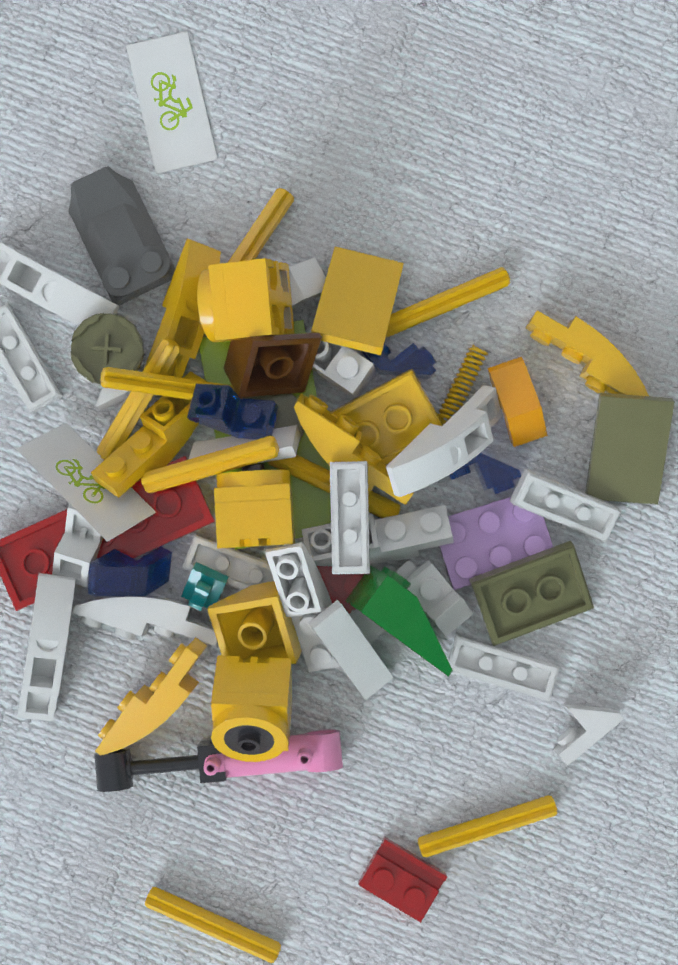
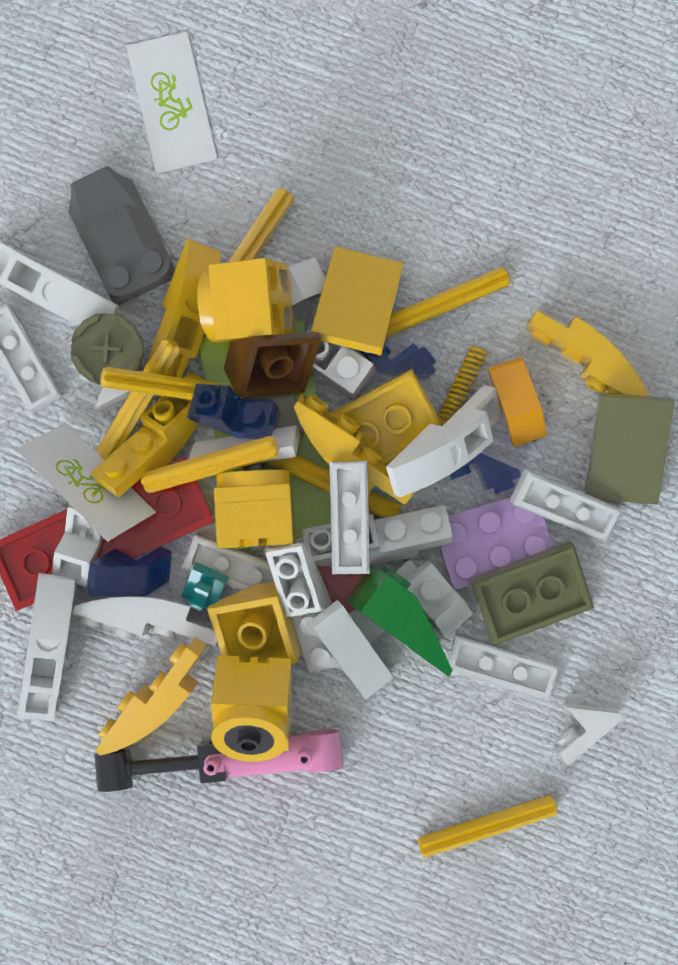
(213, 924): yellow axle -> none
(402, 879): red plate -> none

